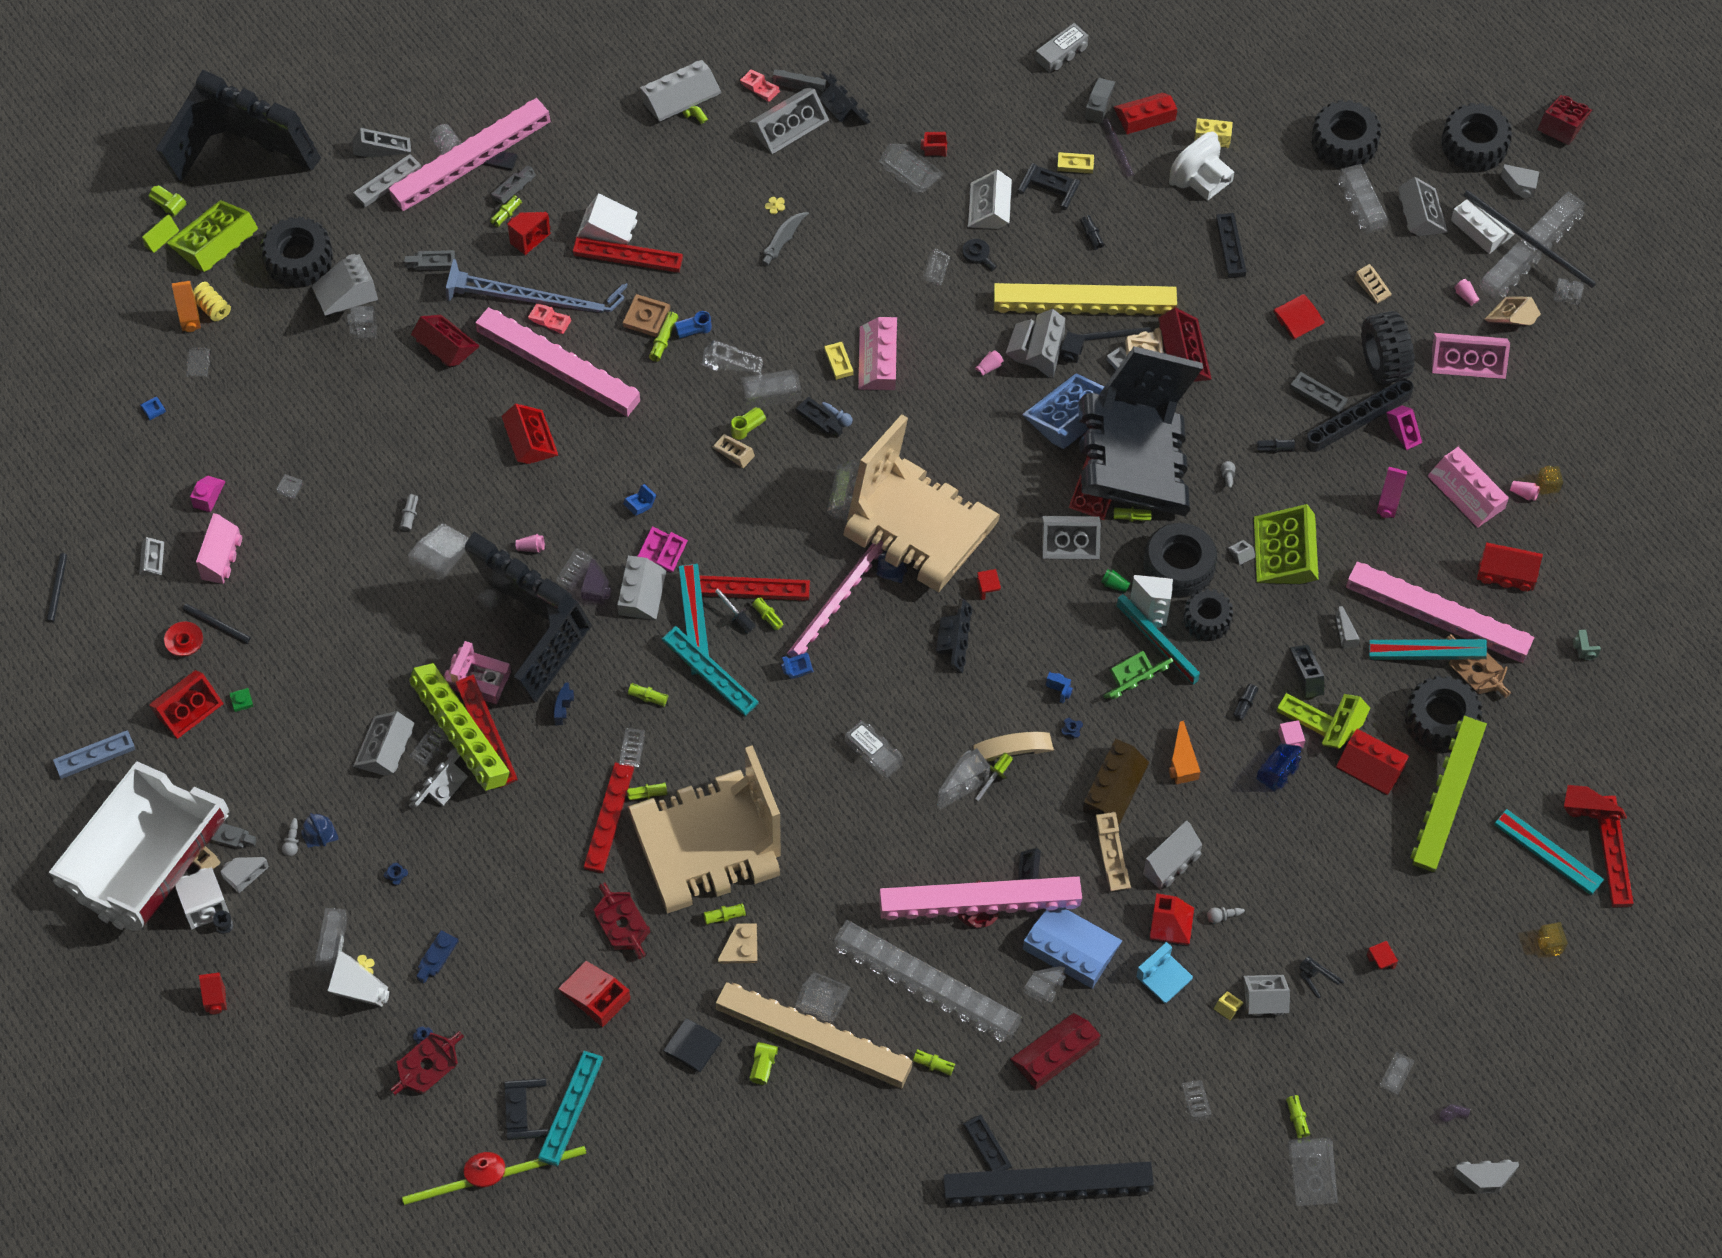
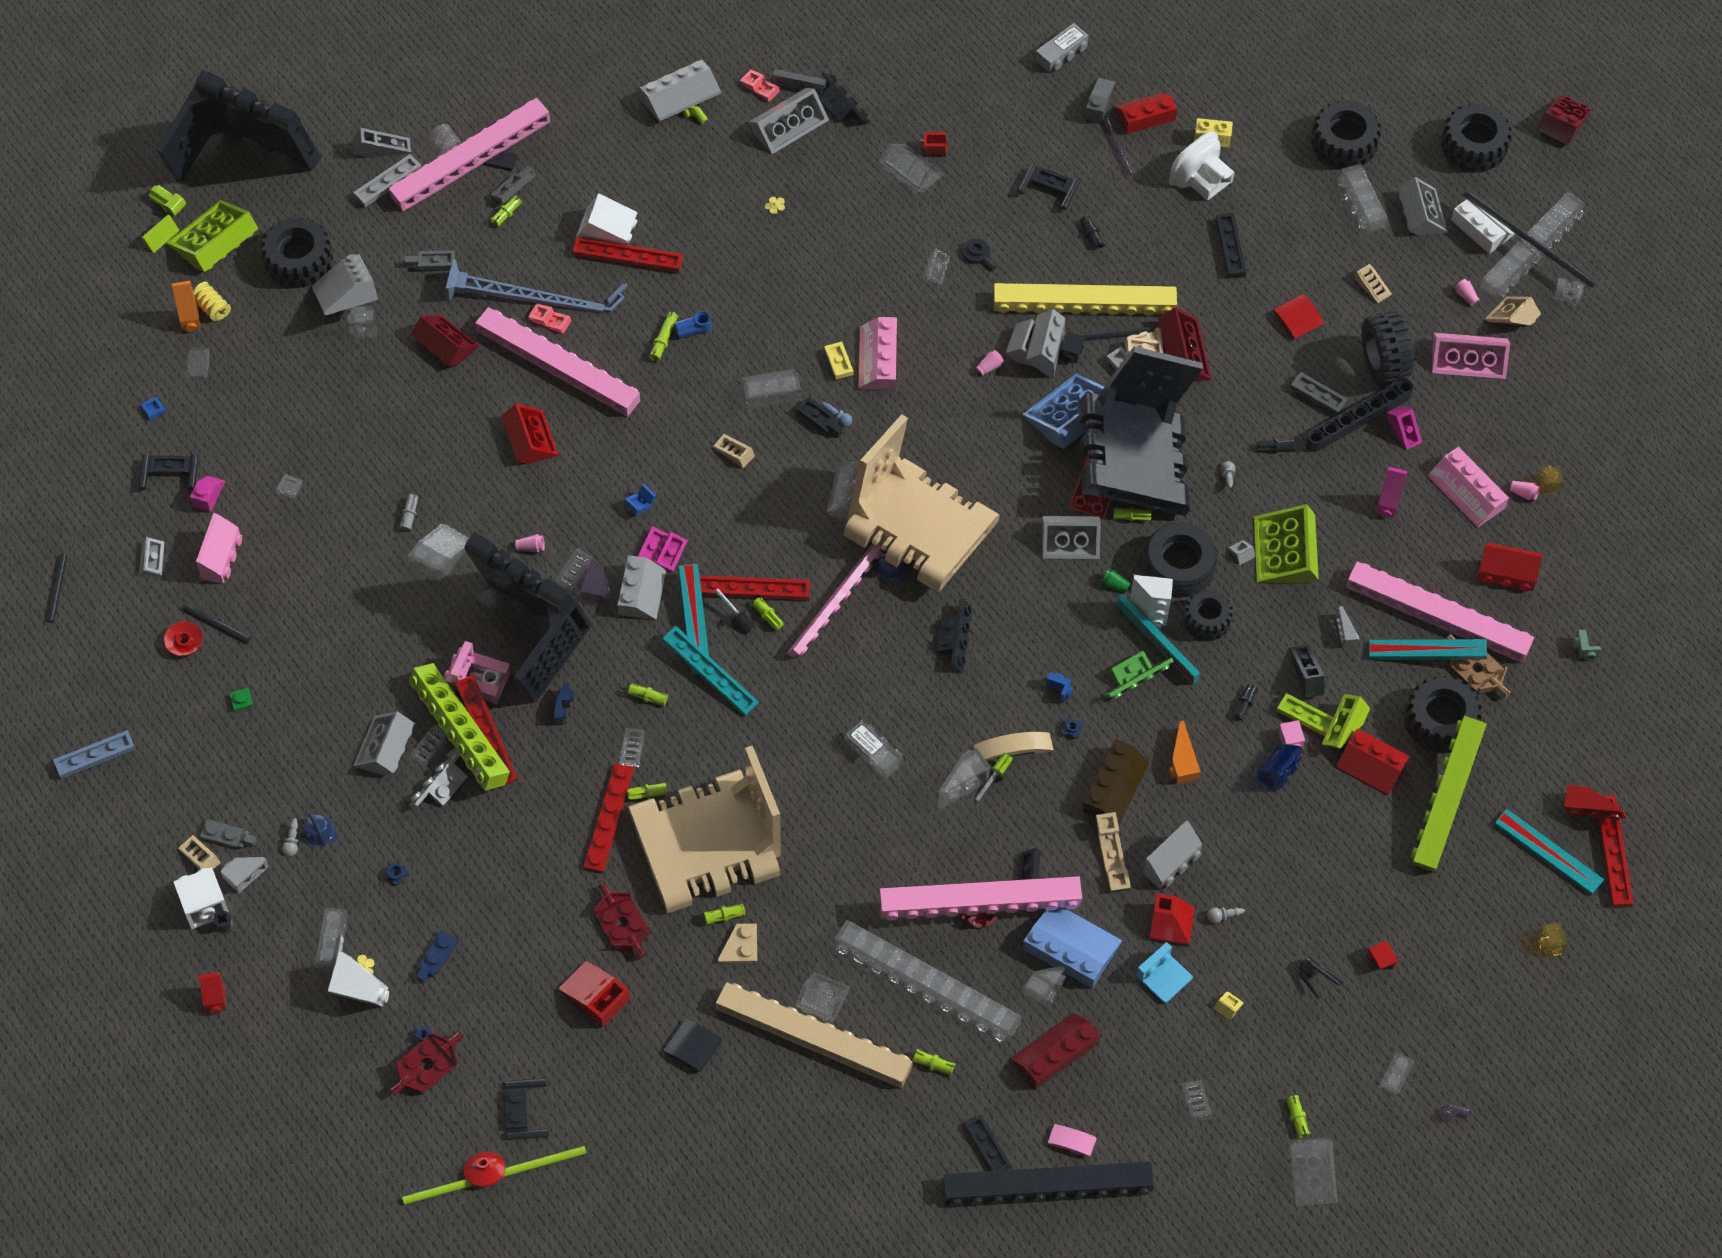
(138, 846): white cylinder -> none
(169, 466): none -> black plate
(186, 704): red slope -> none
(528, 230): red slope -> none
(570, 1108): teal tile -> none
(646, 315): medium nougat plate -> none
(730, 359): clear slope -> none
(746, 423): lime piece -> none
(764, 1058): lime piece -> none
(782, 236): dark grey sword -> none
(797, 665): blue bracket -> none
(988, 582): red panel -> none
(990, 201): white slope -> none
(1072, 1140): none -> bright pink slope
(1075, 162): light yellow plate -> none
(1266, 994): light grey slope -> none
(1486, 1176): light grey slope -> none
(1520, 180): light grey slope -> none

